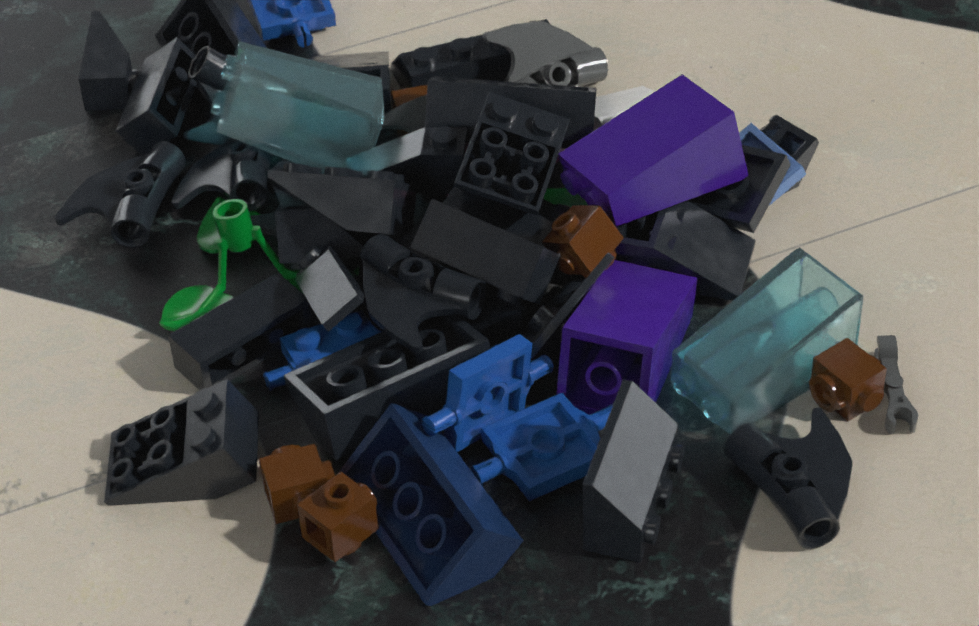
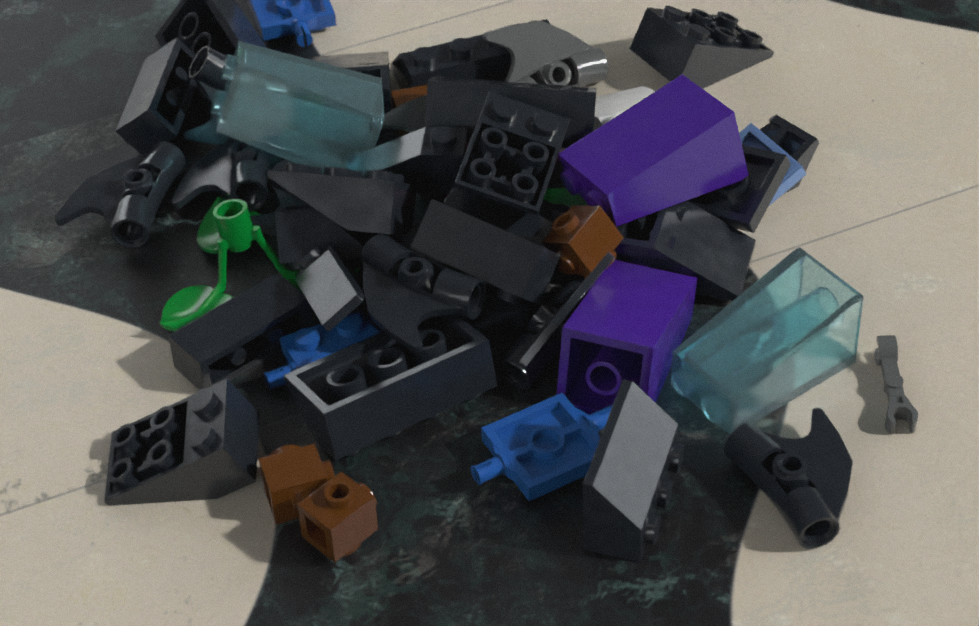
(106, 68): black slope -> none
(430, 507): dark blue slope -> none
(487, 391): blue plate -> none
(696, 45): none -> black slope
(847, 380): reddish brown brick -> none

